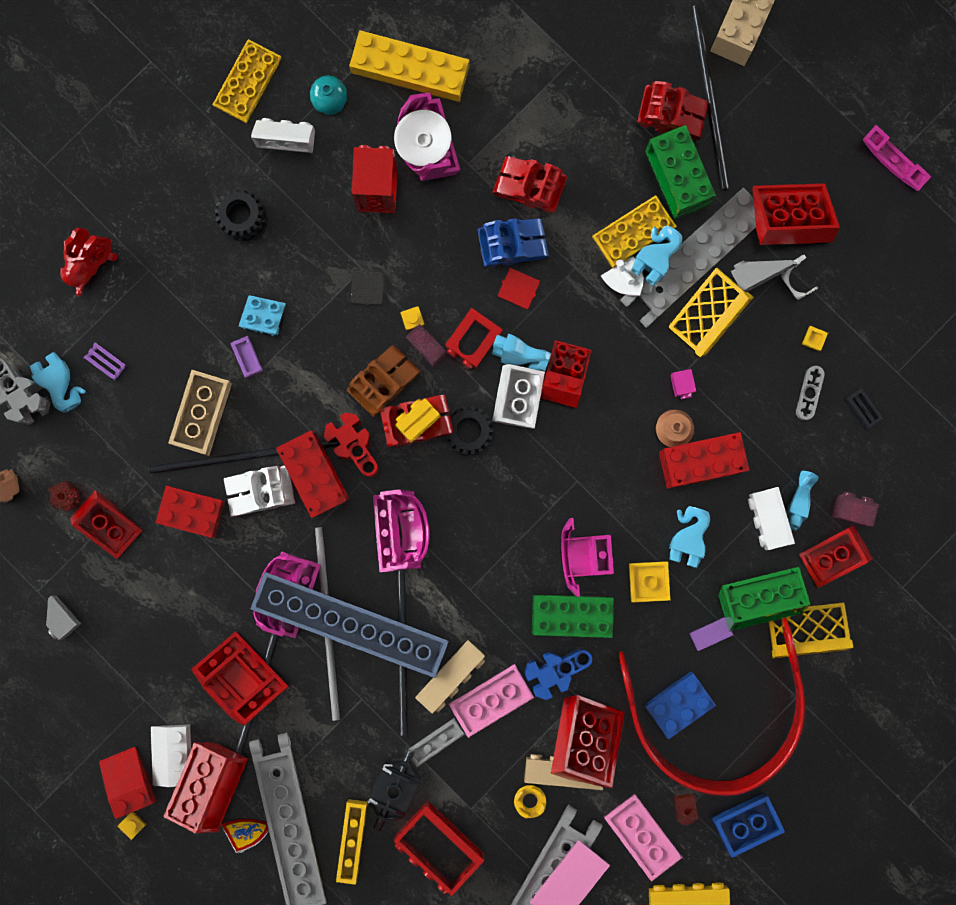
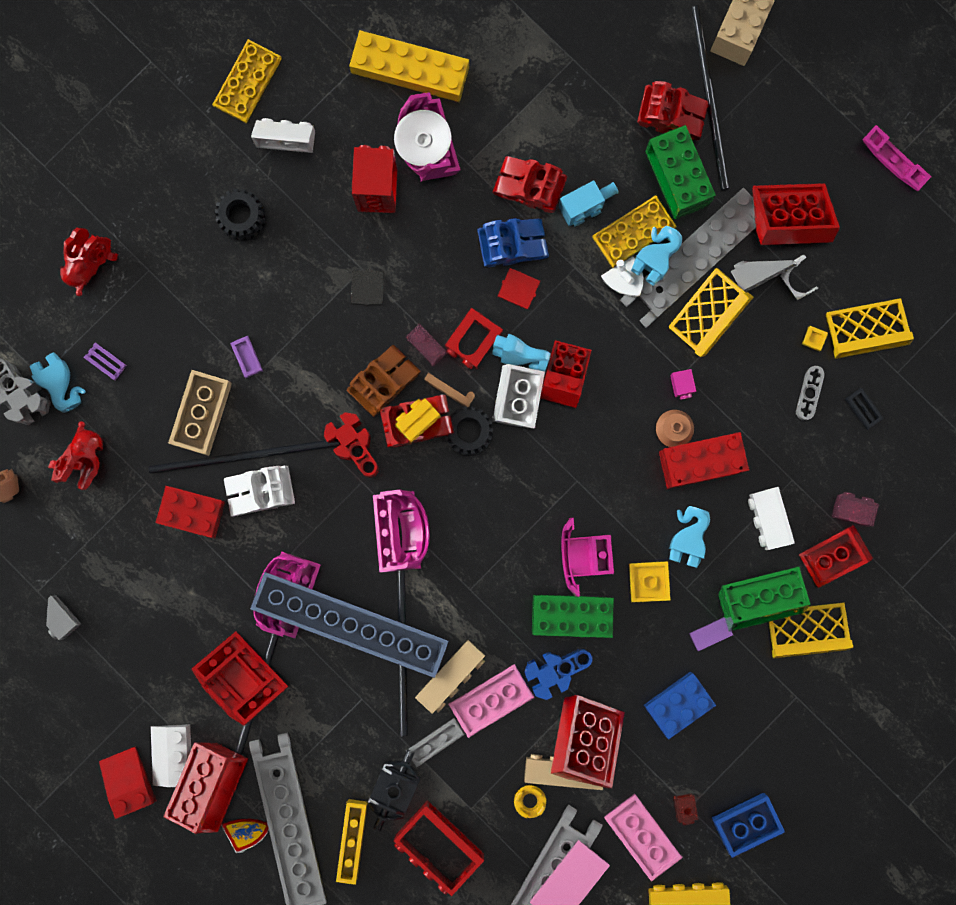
(63, 490): clear red brick -> none
(79, 456): none -> red helmet
(105, 524): red slope -> none
(132, 825): yellow plate -> none
(262, 315): medium azure hinge -> none
(312, 473): red hose -> none
(328, 95): teal cylinder -> none
(328, 642): light grey piece -> none
(412, 318): yellow plate -> none
(449, 391): none -> medium nougat hinge
(585, 202): none -> medium azure brick
(746, 783): red piece -> none
(800, 504): medium azure hips -> none
(875, 343): none -> yellow fence

